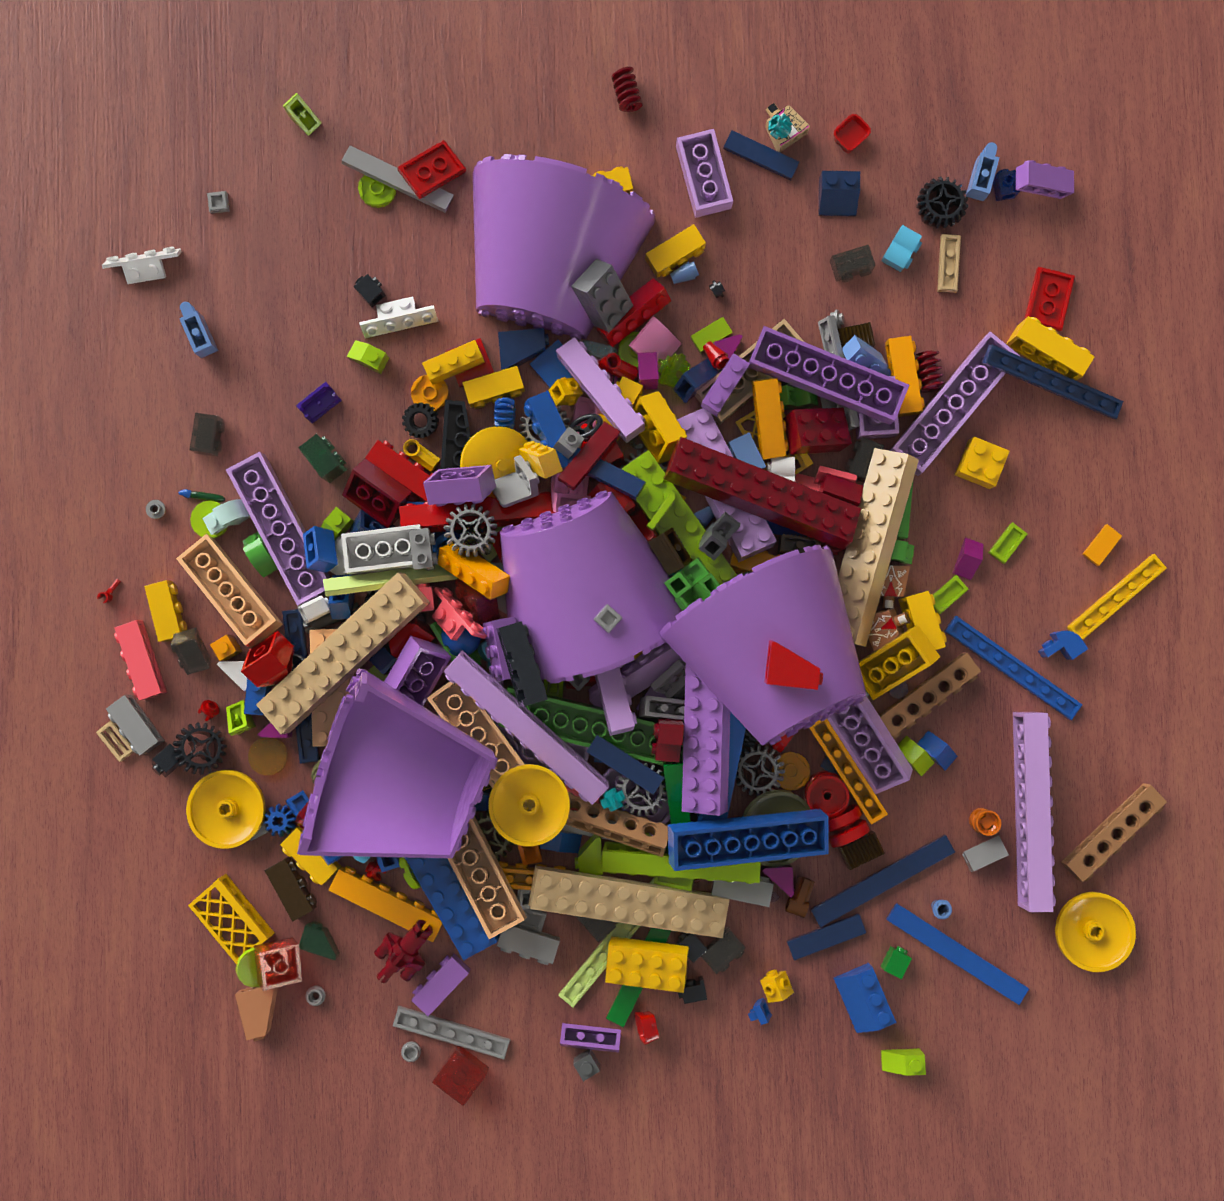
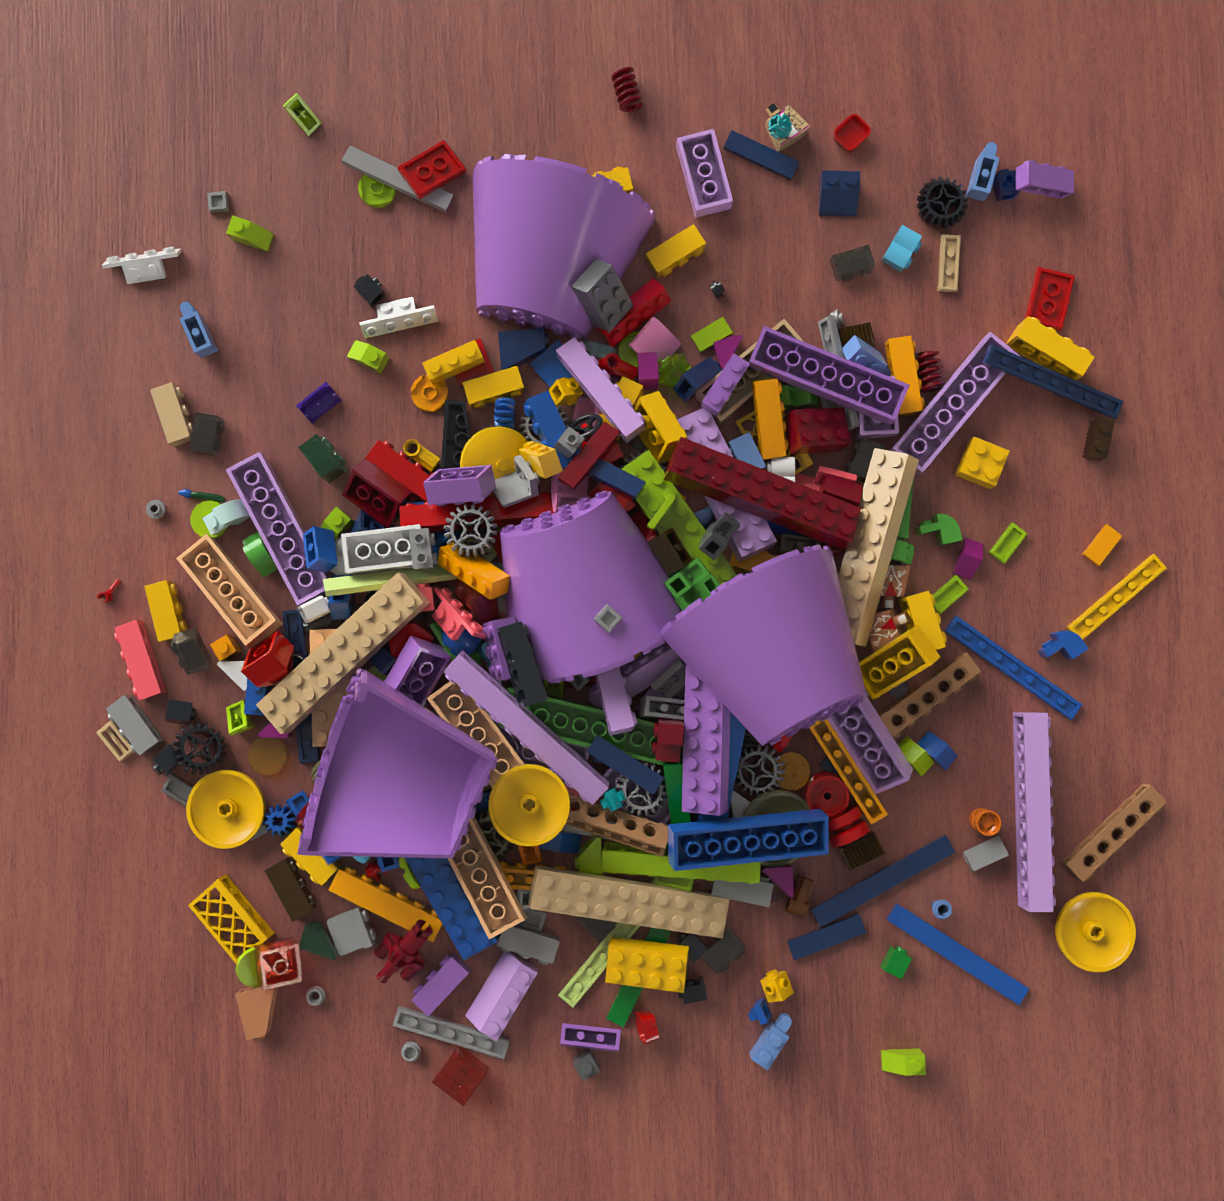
(173, 413): none -> tan brick
(177, 789): none -> flat silver tile
(179, 712): none -> black brick
(209, 708): red plate -> none
(249, 233): none -> lime slope
(351, 931): none -> light grey bracket
(409, 420): black tyre -> none
(501, 994): none -> lavender slope
(685, 273): medium blue cone -> none
(716, 356): red cone -> none
(738, 804): none -> white slope
(771, 1041): none -> medium blue brick
(790, 669): red slope -> none
(864, 999): blue slope -> none
(945, 527): none -> bright green brick
(1098, 439): none -> dark brown brick

